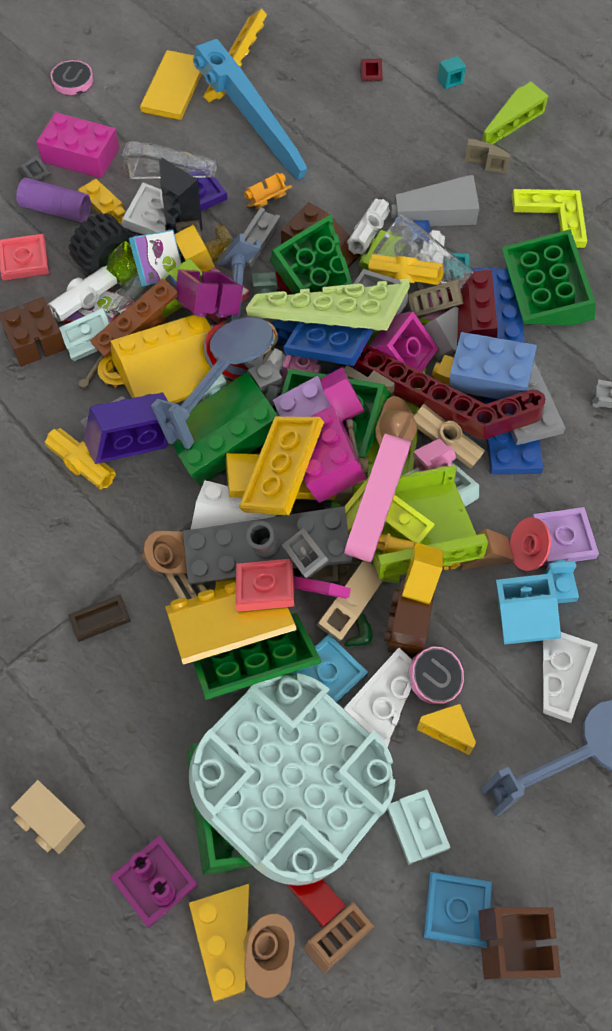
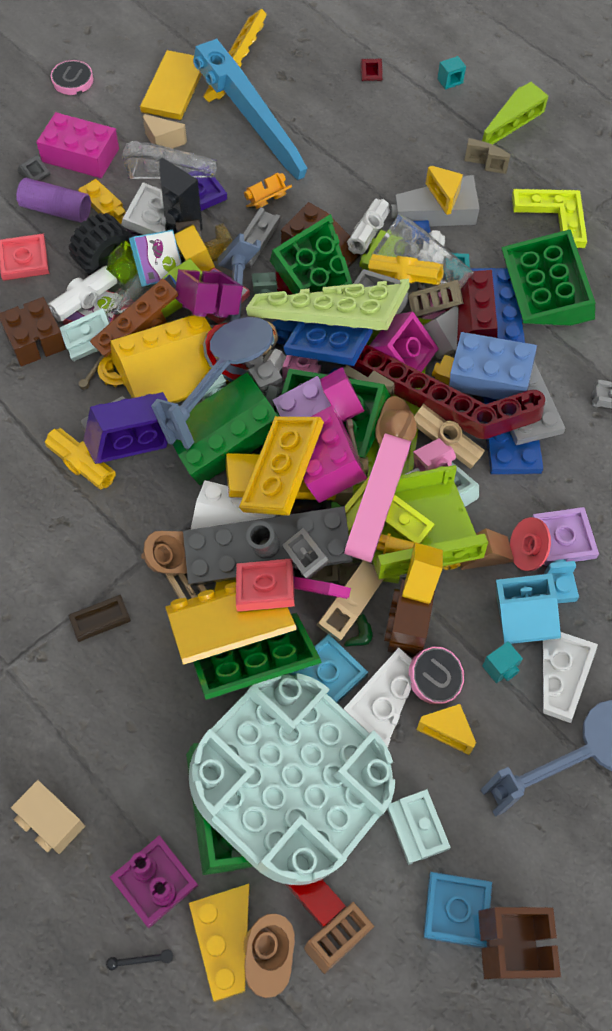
(164, 131): none -> tan slope
(166, 957): none -> black hinge
(444, 186): none -> yellow slope
(503, 663): none -> teal plate

